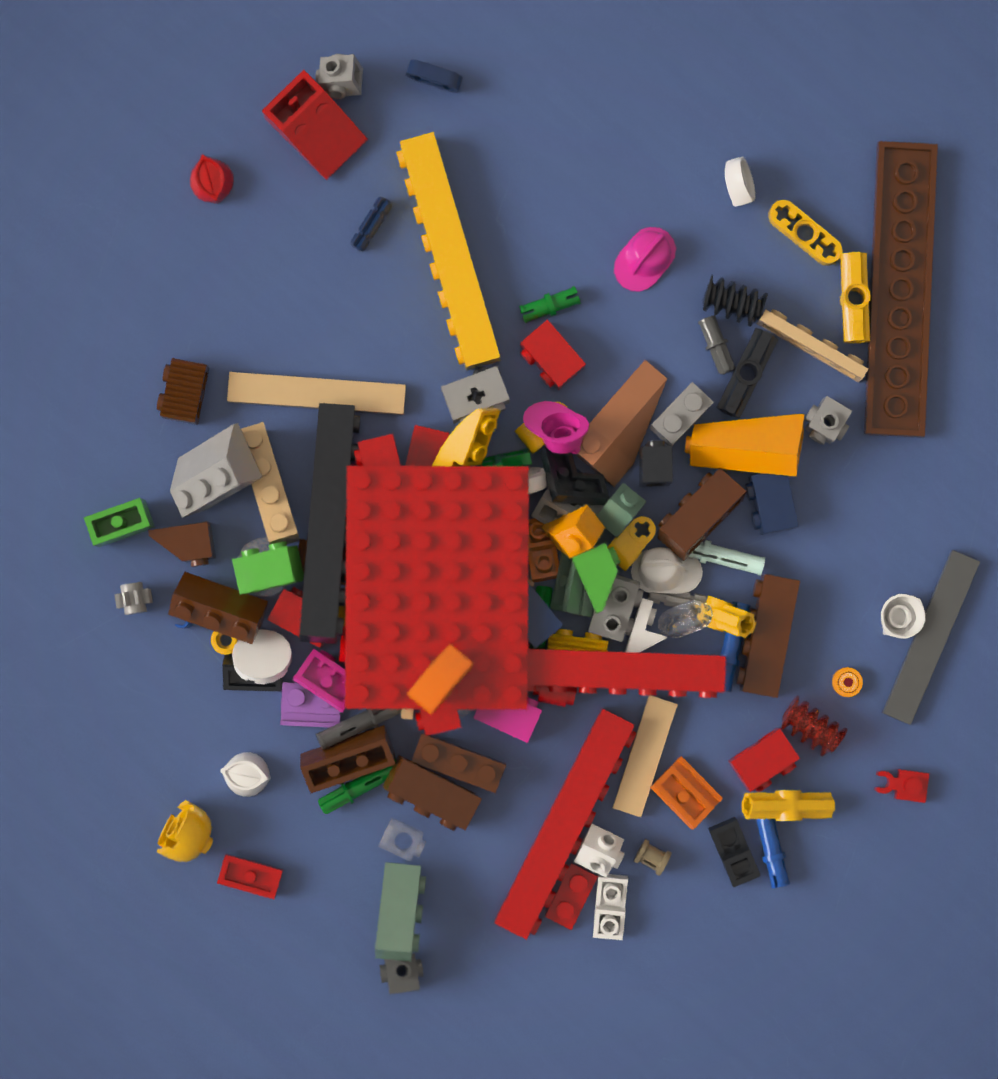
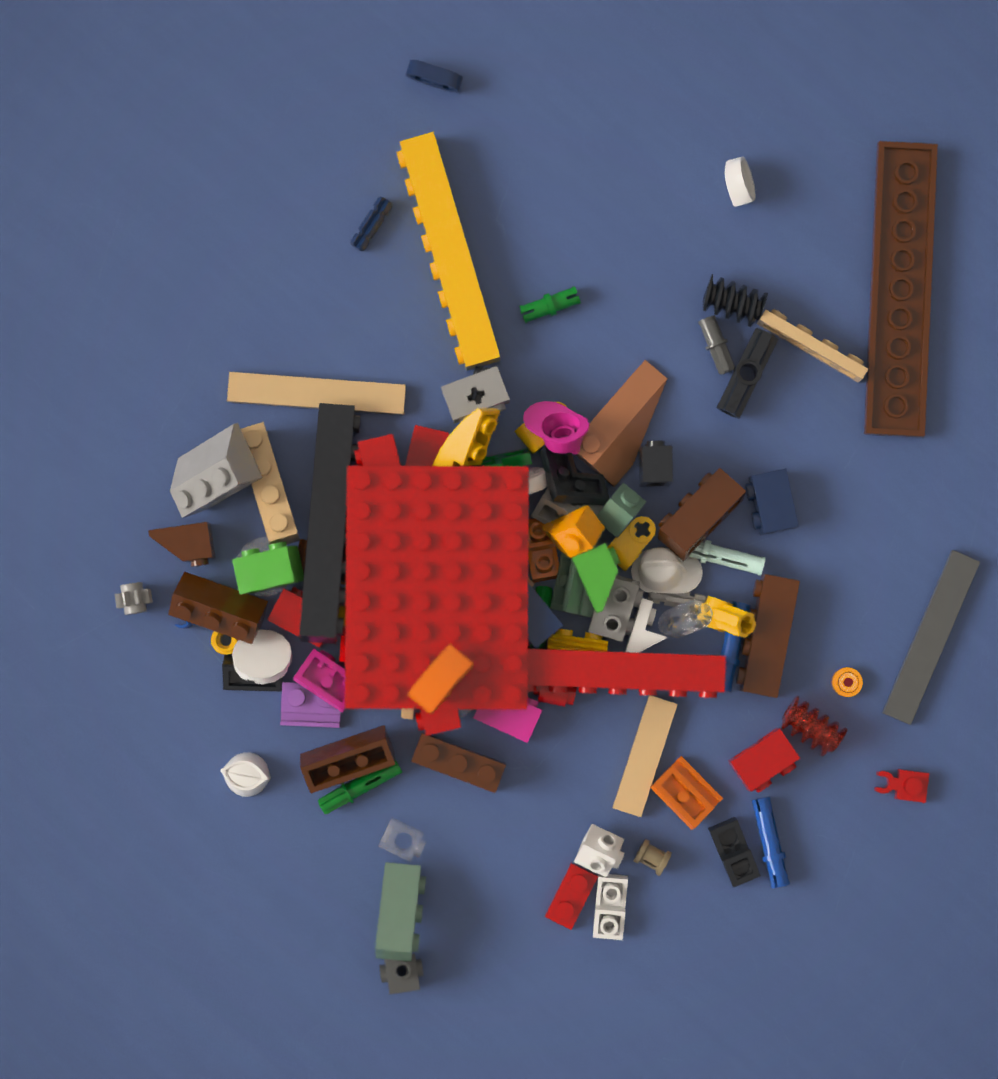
(119, 522): bright green brick -> none
(183, 391): reddish brown brick -> none
(187, 834): yellow cylinder -> none
(211, 179): red hat -> none
(250, 876): red plate -> none
(314, 125): red slope -> none
(340, 75): light grey brick -> none
(354, 725): dark grey axle -> none
(431, 794): reddish brown brick -> none
(551, 355): red brick -> none
(564, 824): red brick -> none
(644, 259): dark pink piece -> none
(681, 414): light grey brick -> none
(749, 445): light orange slope -> none
(788, 805): yellow piece -> none
(815, 253): yellow beam -> none
(835, 414): light grey brick -> none
(855, 278): yellow piece -> none
(902, 616): white hat -> none

